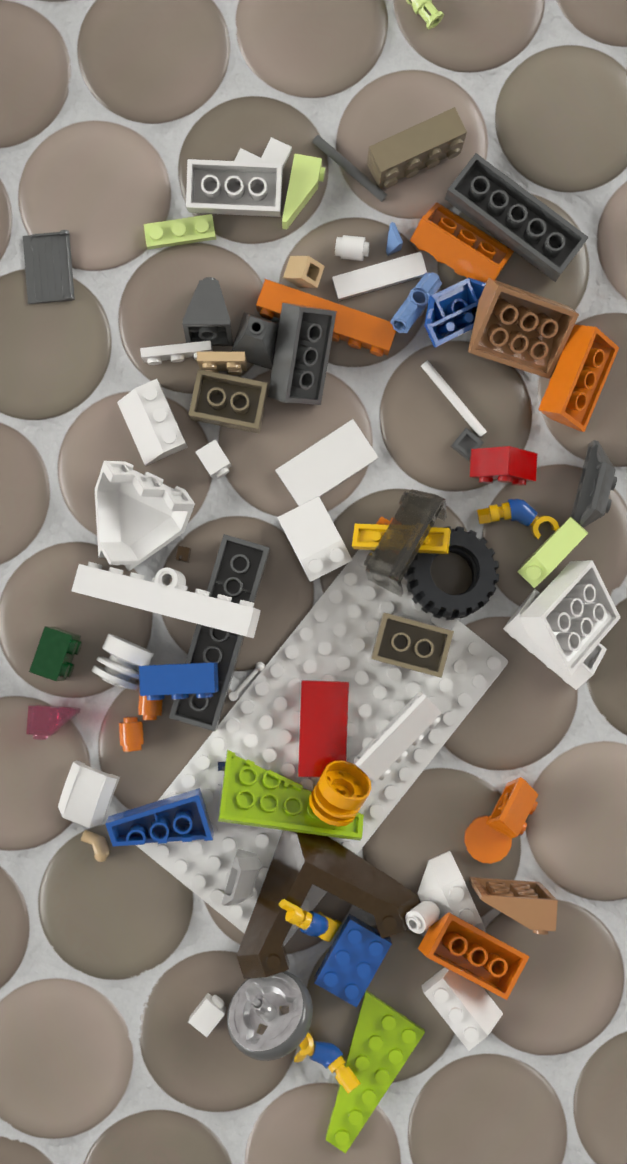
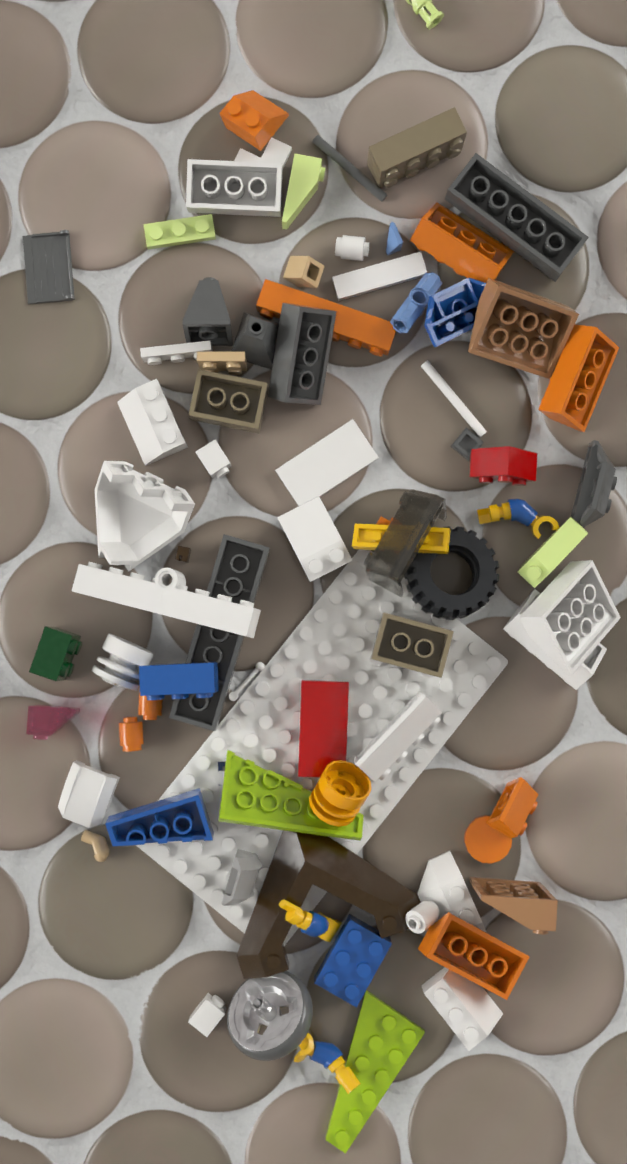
(253, 118): none -> orange slope

